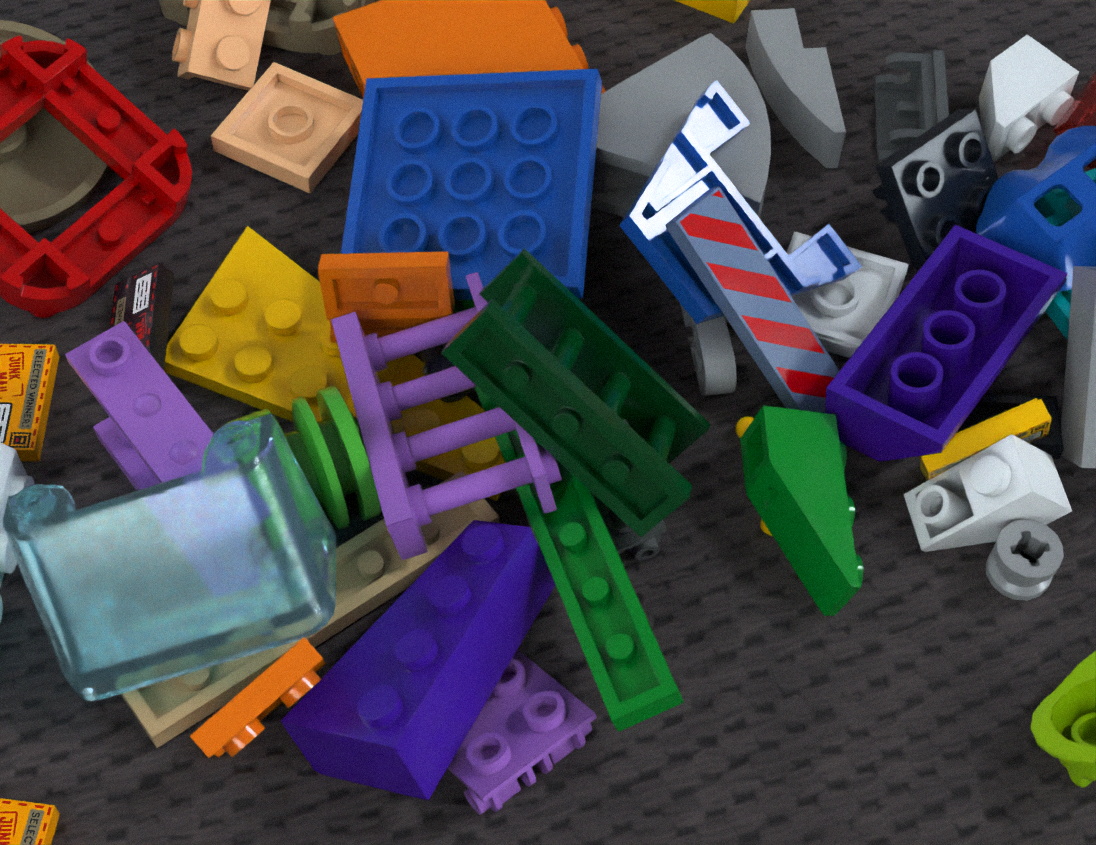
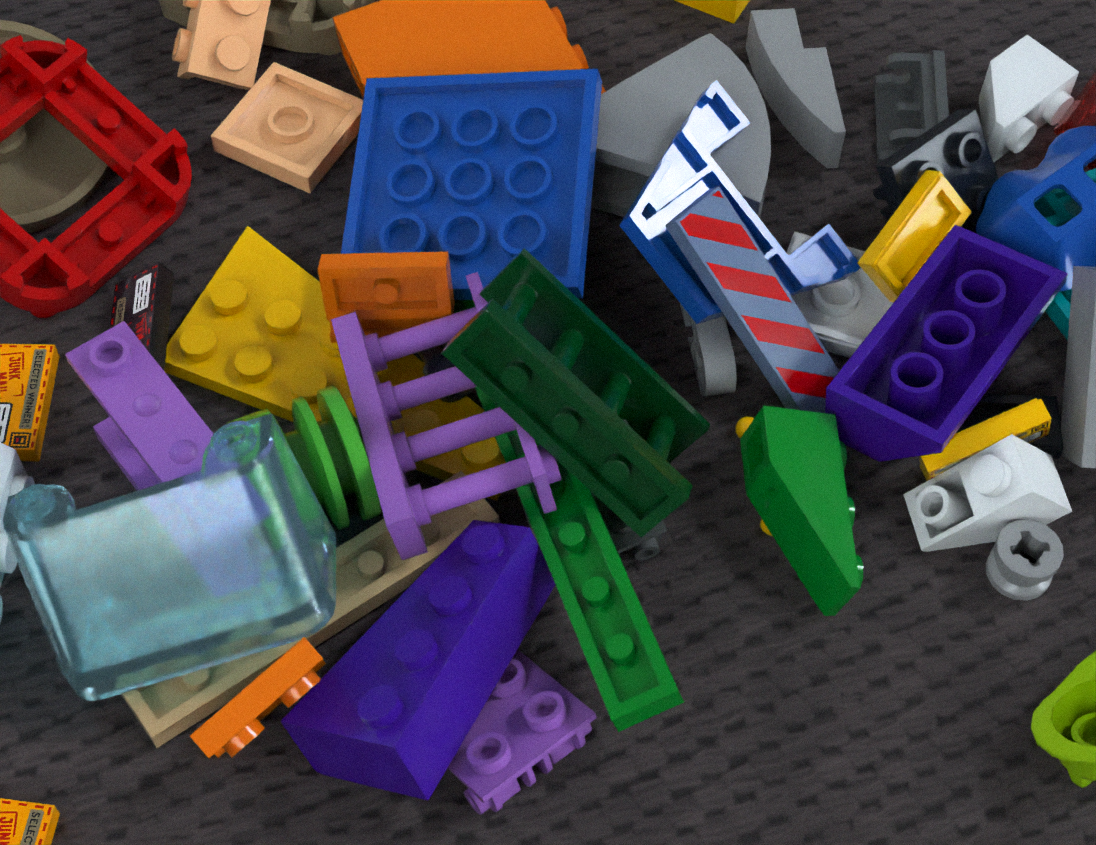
(913, 233): none -> yellow tile

